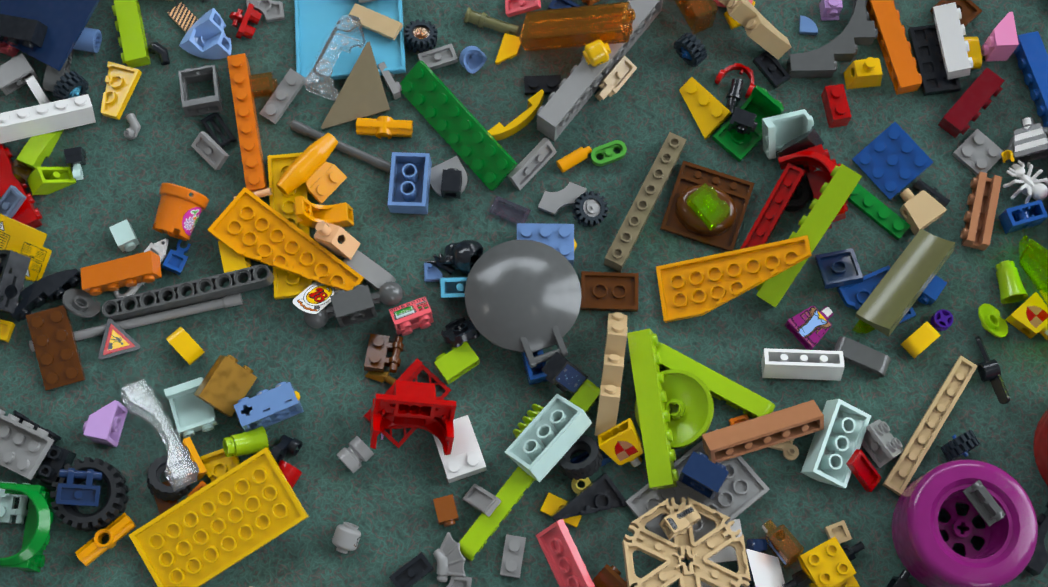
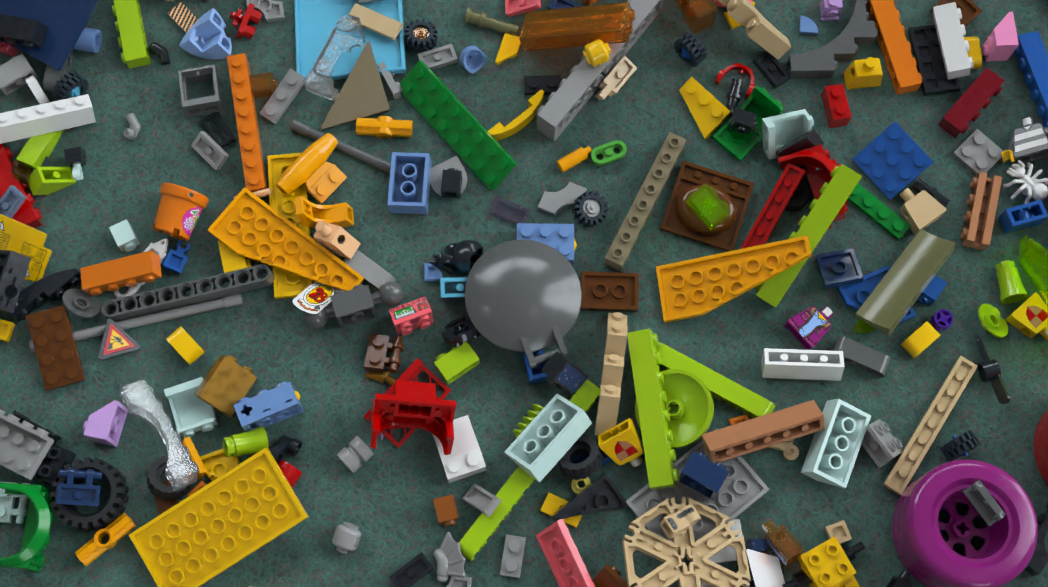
(119, 88): yellow wing -> none
(532, 163): light grey plate -> none
(863, 470): red tile -> none

